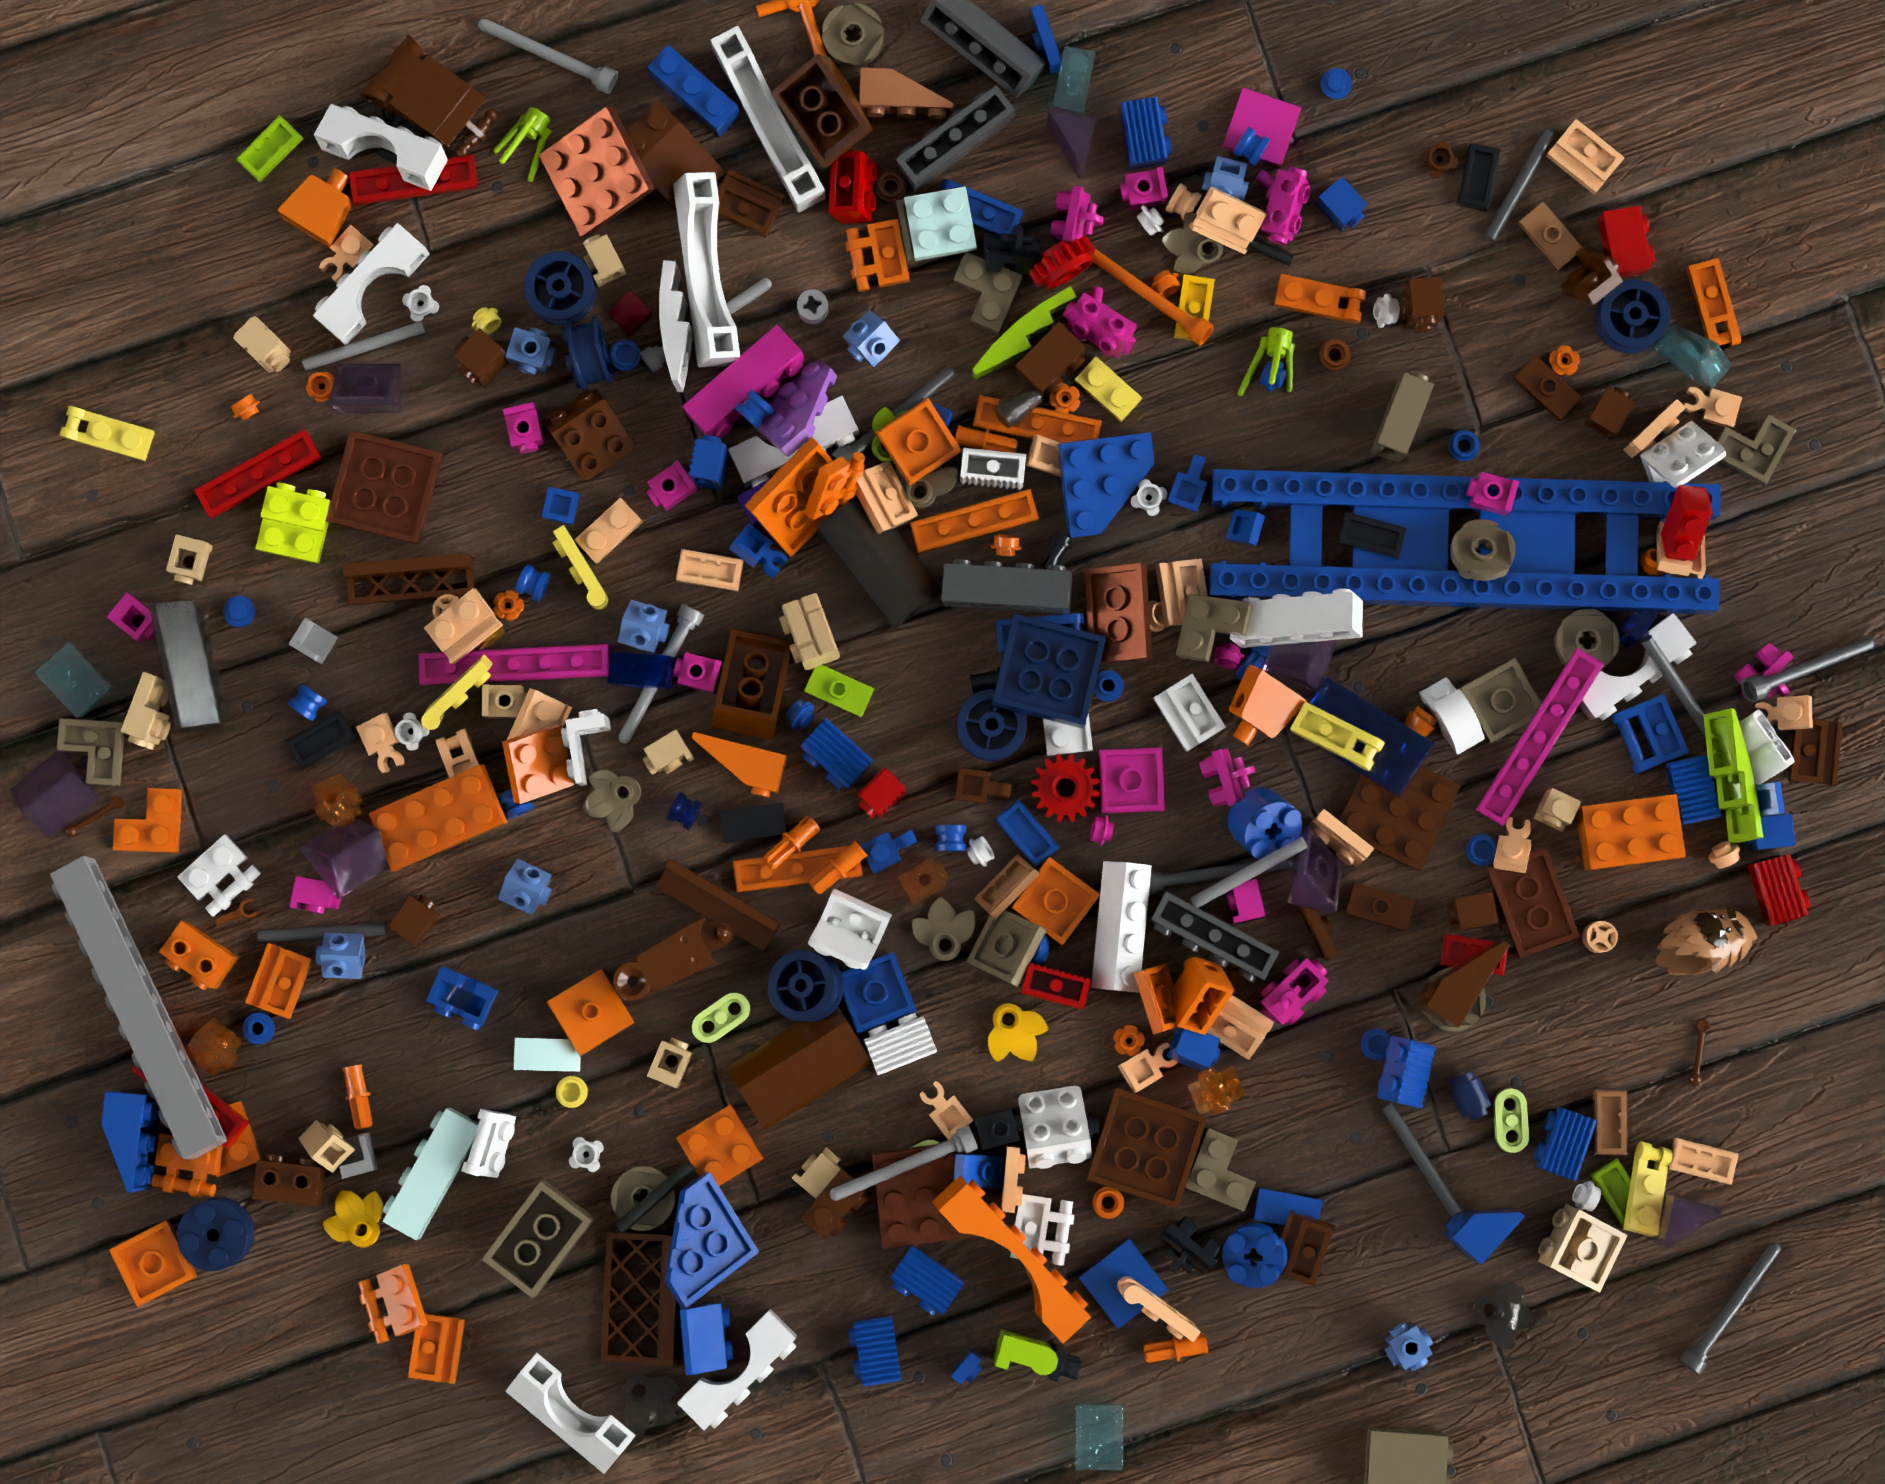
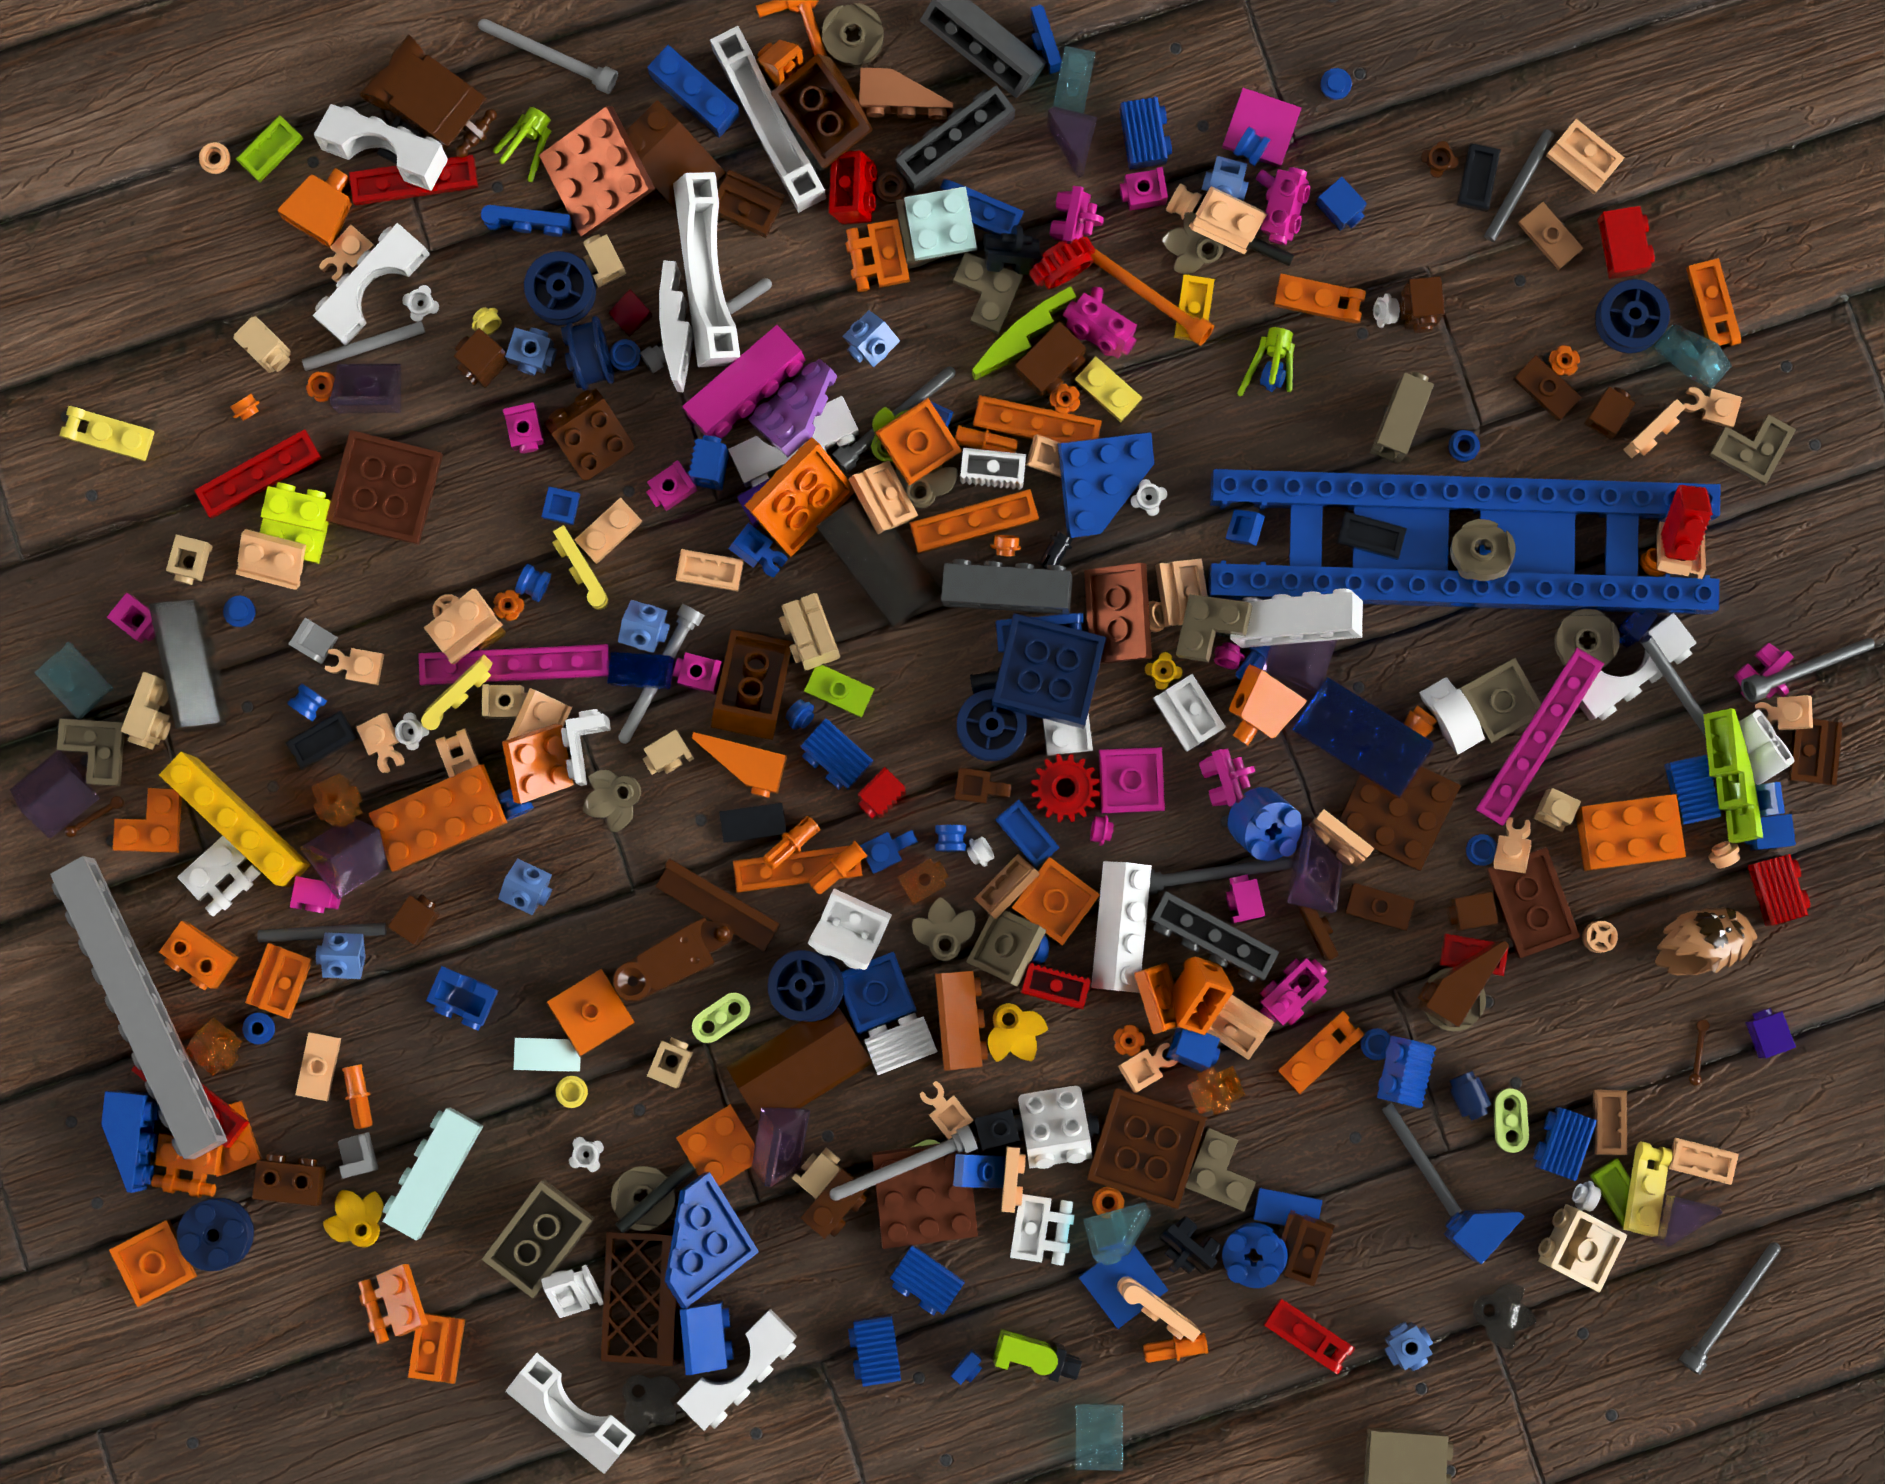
(210, 150): none -> light nougat plate
(234, 819): none -> yellow brick
(237, 913): dark orange hand -> none
(270, 559): none -> light nougat plate
(318, 1066): none -> light nougat plate
(326, 1145): tan brick -> none
(361, 665): none -> light nougat plate
(405, 567): reddish brown fence -> none
(490, 1144): white plate -> none
(524, 220): none -> blue plate
(571, 1291): none -> white plate
(684, 811): clear blue wheel -> none
(754, 409): blue wheel -> none
(779, 61): none -> orange slope
(779, 1143): none -> clear purple slope
(814, 313): light grey wheel -> none
(834, 485): orange plate -> none
(960, 1020): none -> dark orange slope
(970, 1214): orange arch -> none
(1016, 408): clear smoke cone -> none
(1116, 1232): none -> clear light blue slope
(1118, 683): blue plate -> none
(1151, 220): white plate -> none
(1154, 670): none -> yellow plate
(1166, 284): orange plate -> none
(1188, 488): blue plate -> none
(1249, 872): light grey bar -> none
(1307, 1335): none -> red plate
(1319, 1053): none -> orange plate
(1335, 345): dark orange plate -> none
(1336, 735): light yellow plate -> none
(1482, 500): dark pink brick -> none
(1594, 279): reddish brown bracket -> none
(1659, 729): blue plate -> none
(1682, 455): white bracket -> none
(1770, 1033): none -> dark purple brick

